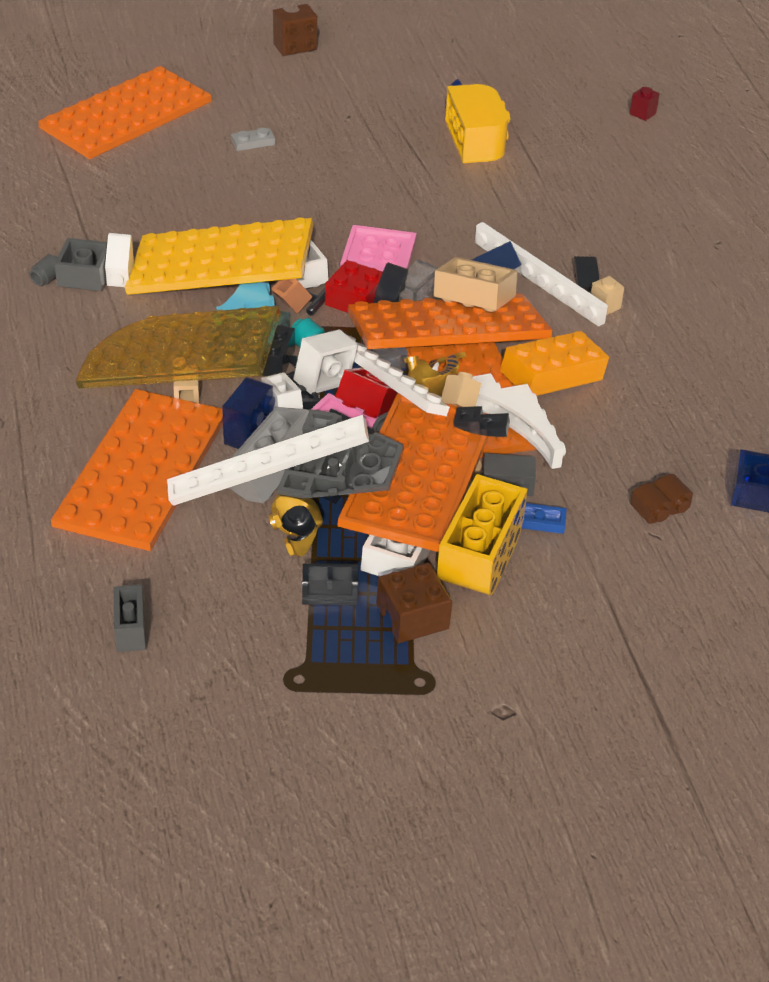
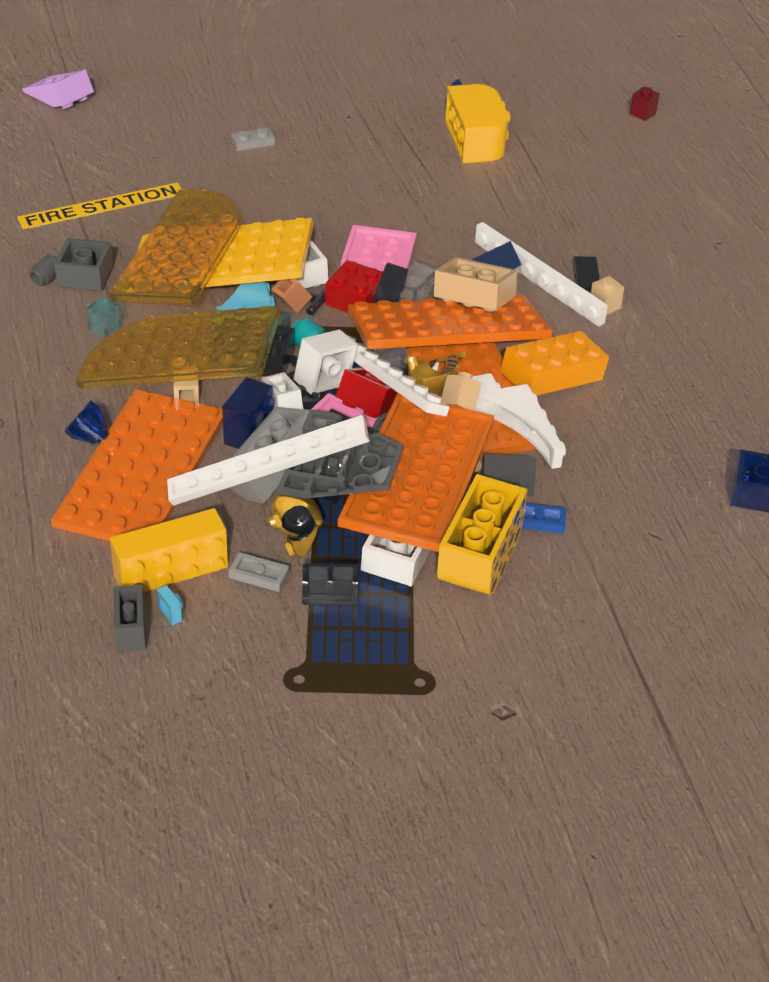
(61, 89): none -> lavender slope
(88, 425): none -> clear blue brick
(98, 206): none -> yellow sticker
(104, 317): none -> clear light blue brick
(119, 259): white slope -> none
(124, 112): orange plate -> none
(170, 551): none -> yellow brick
(170, 604): none -> medium azure plate
(181, 250): none -> clear yellow plate
(259, 572): none -> light grey plate
(295, 31): reddish brown piece -> none
(415, 602): reddish brown piece -> none
(474, 421): black slope -> none
(661, 498): reddish brown brick -> none

